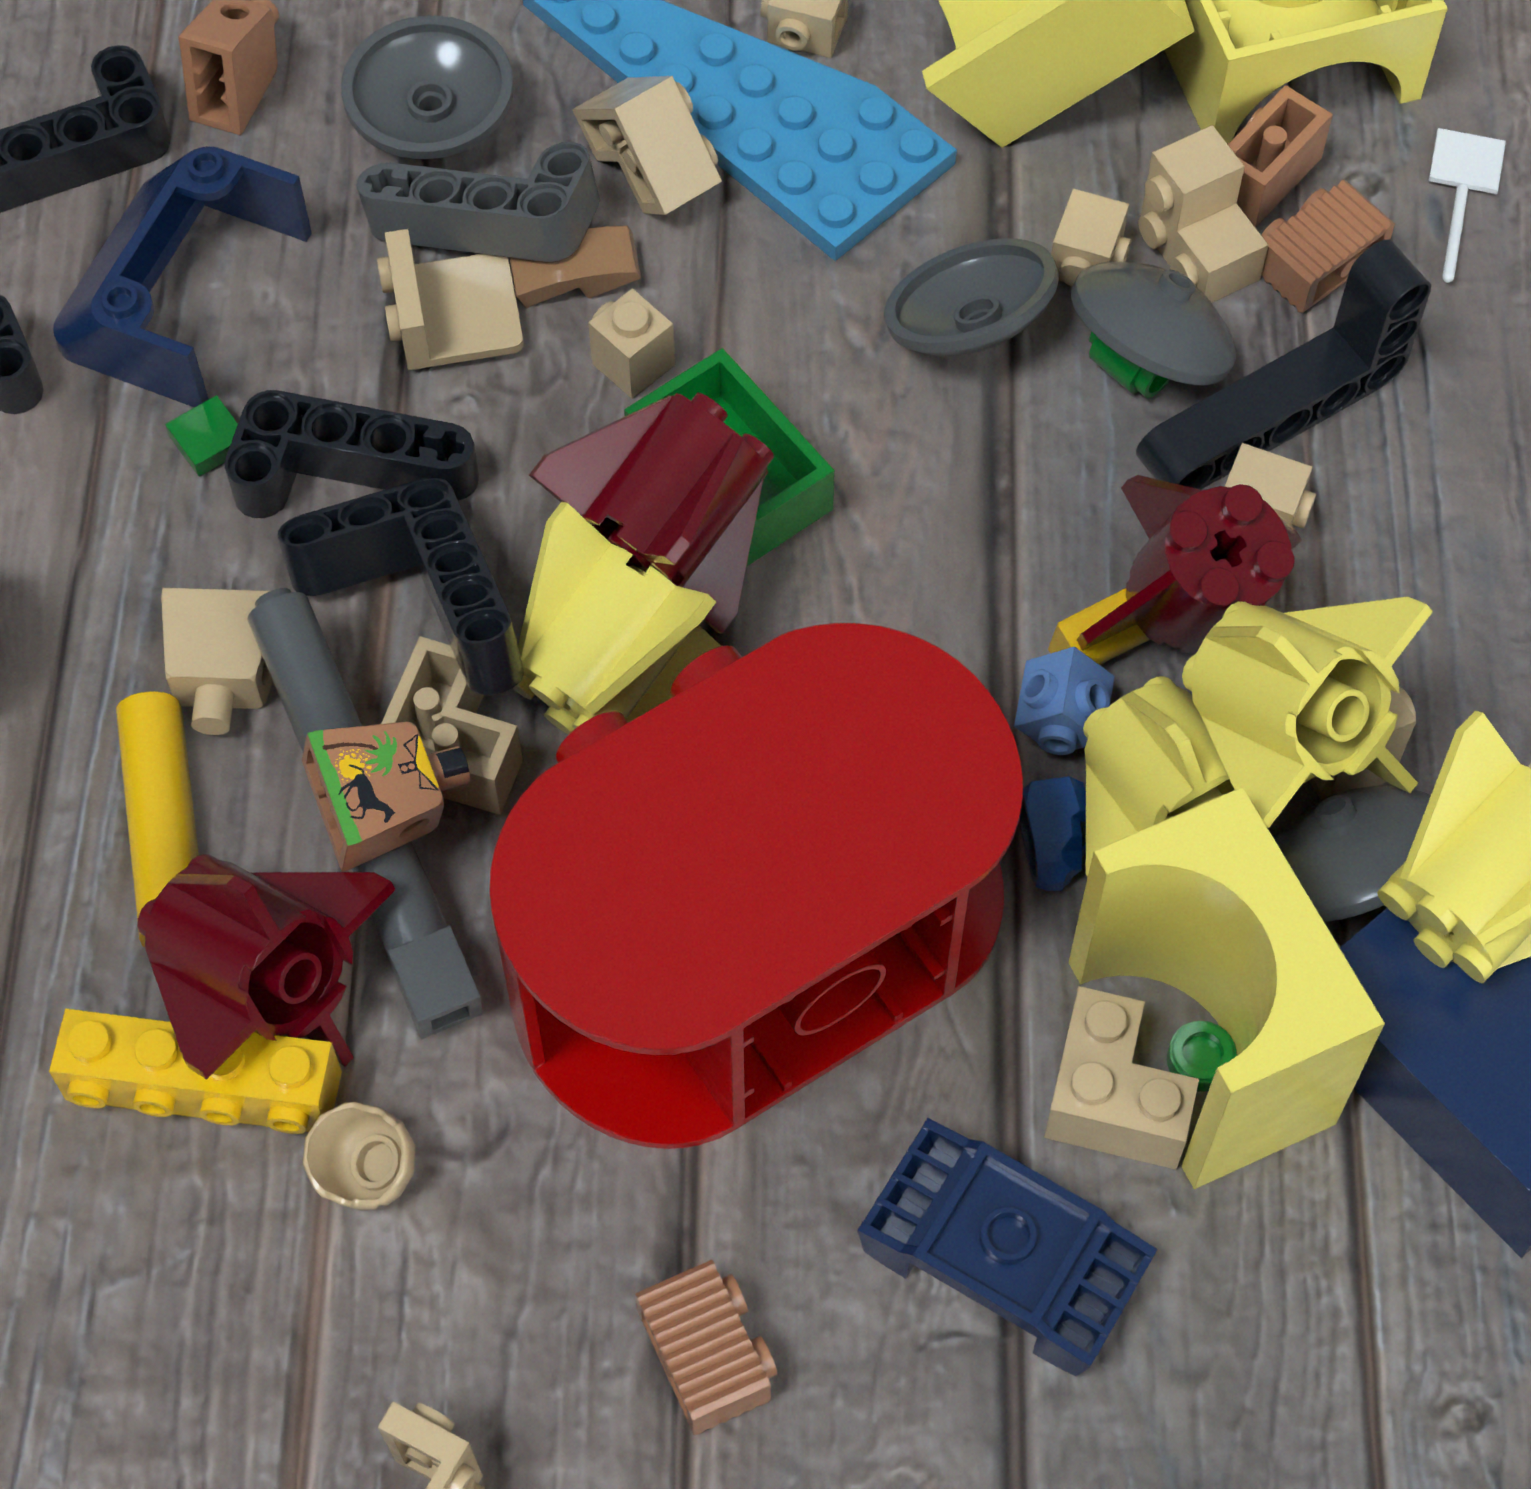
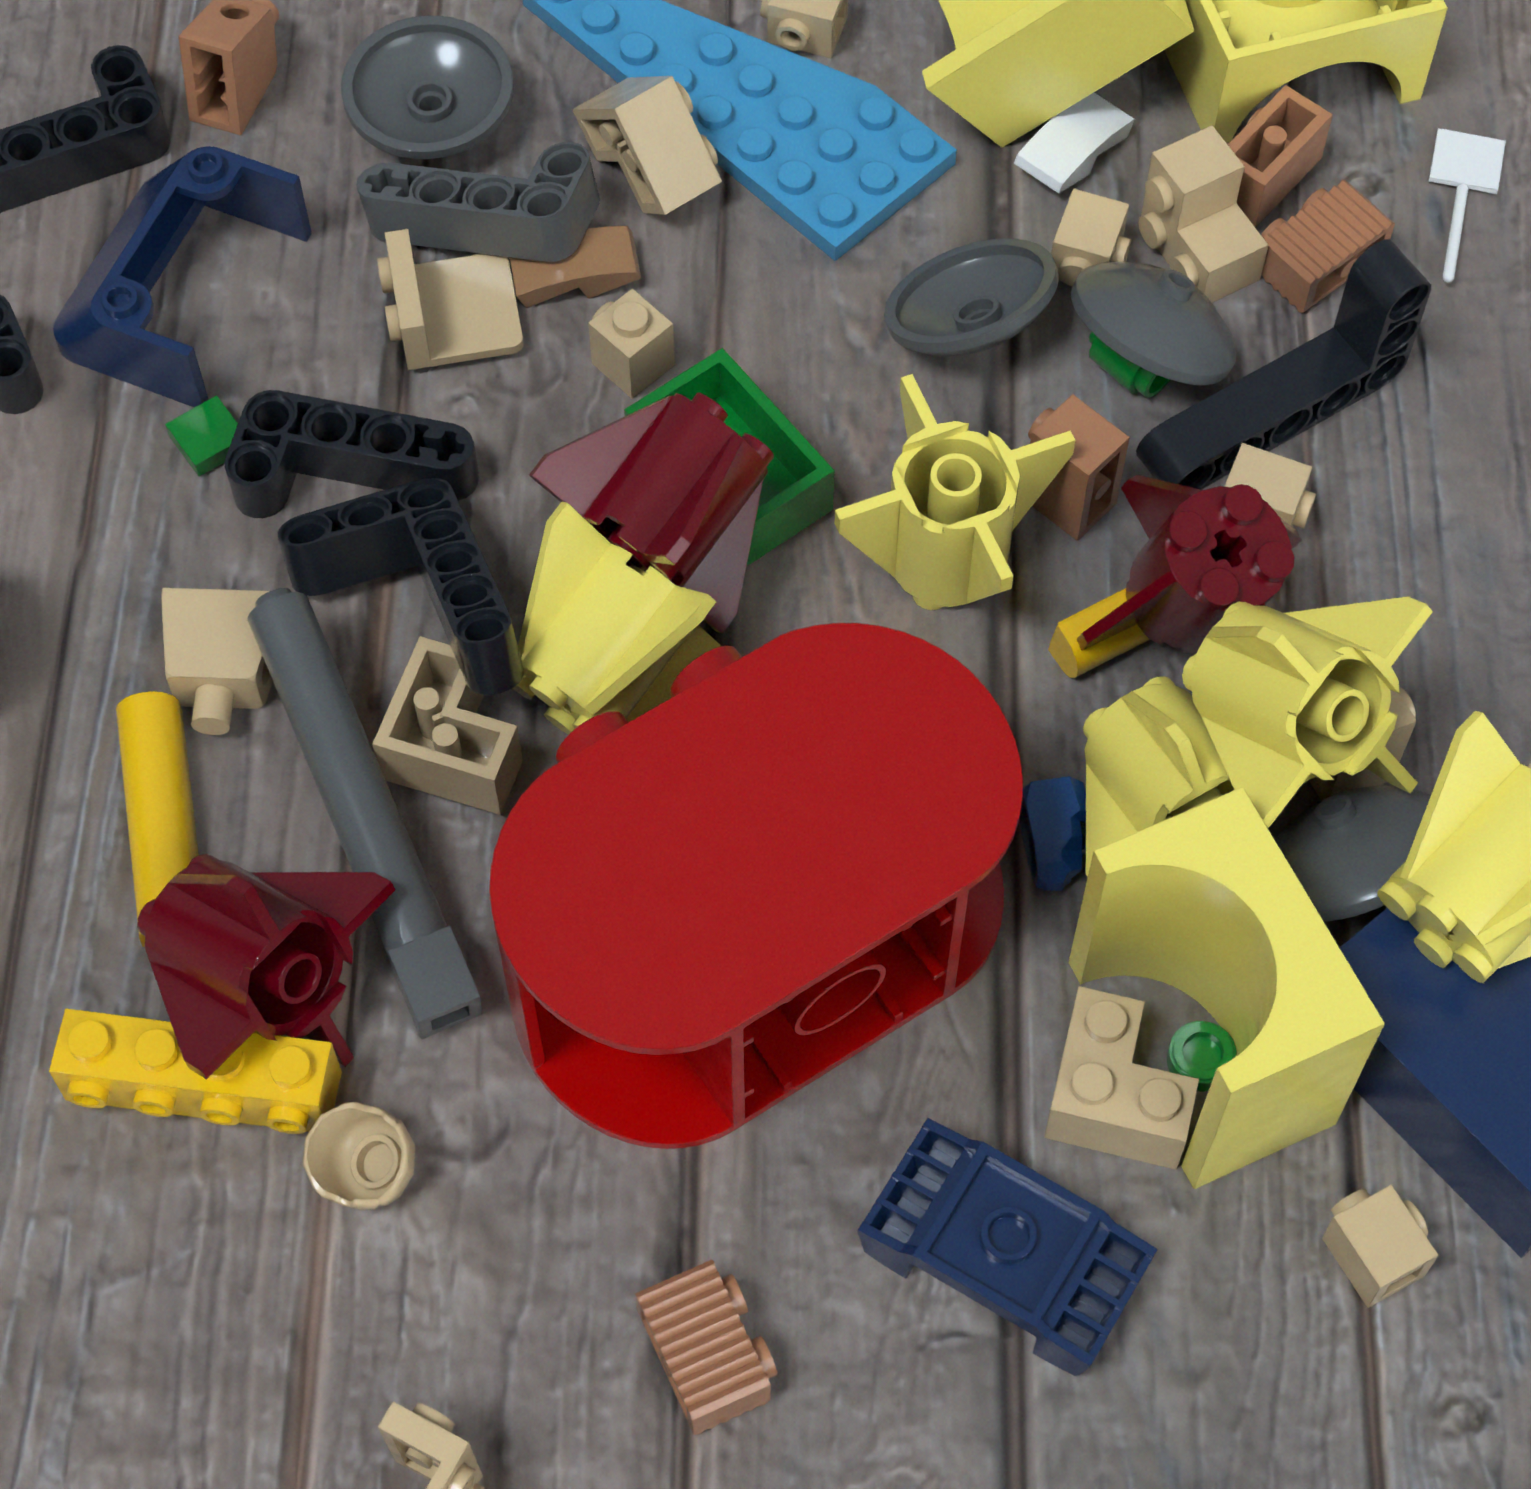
(378, 787): nougat torso -> none
(951, 506): none -> light yellow brick
(1059, 697): medium blue brick -> none
(1072, 140): none -> white slope
(1091, 477): none -> nougat brick
(1379, 1243): none -> tan brick

